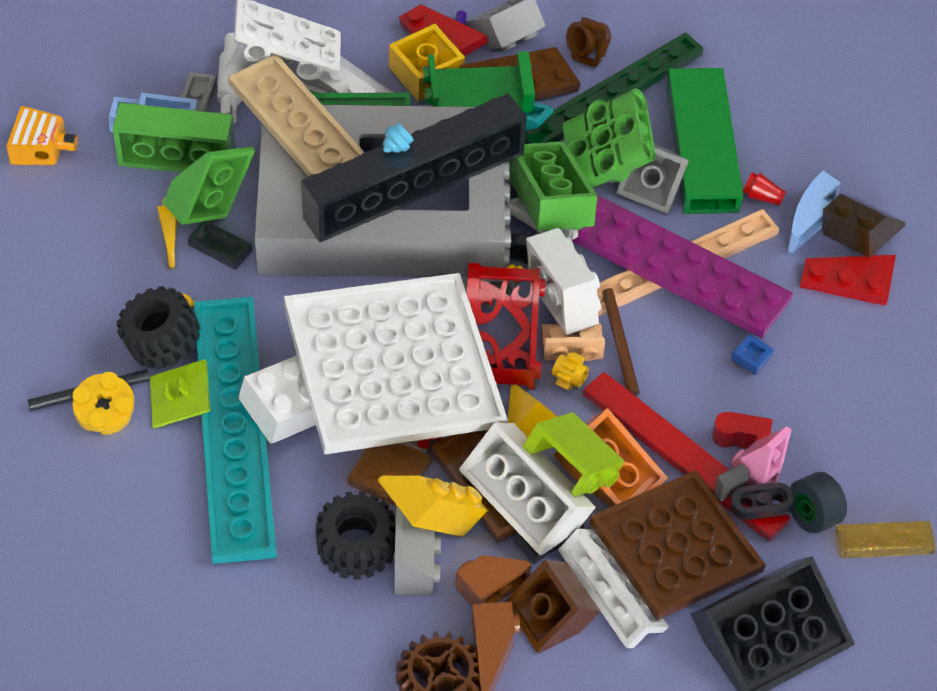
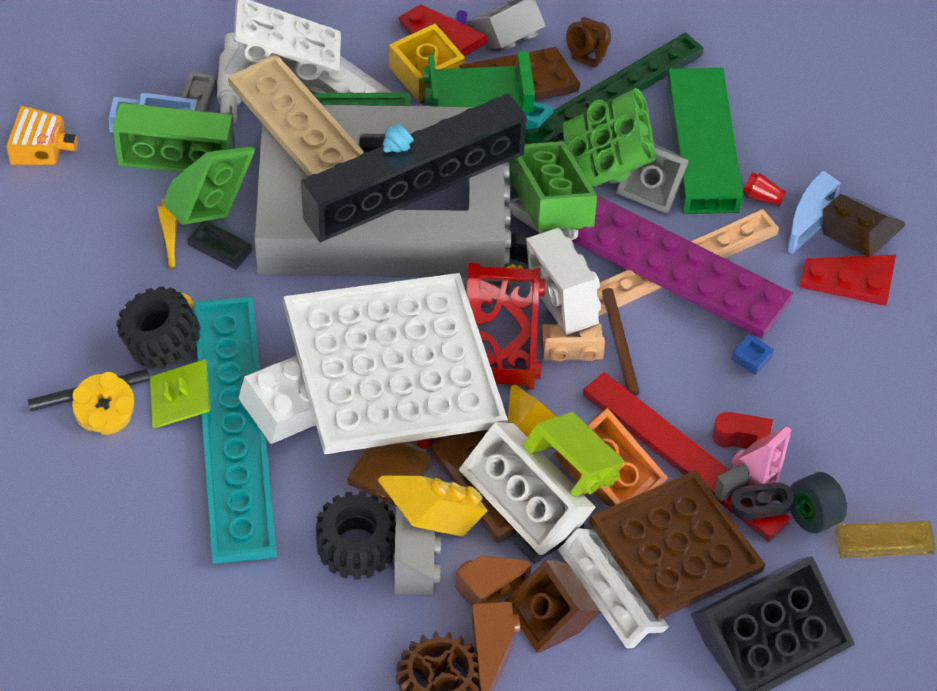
(570, 370): yellow gear -> none

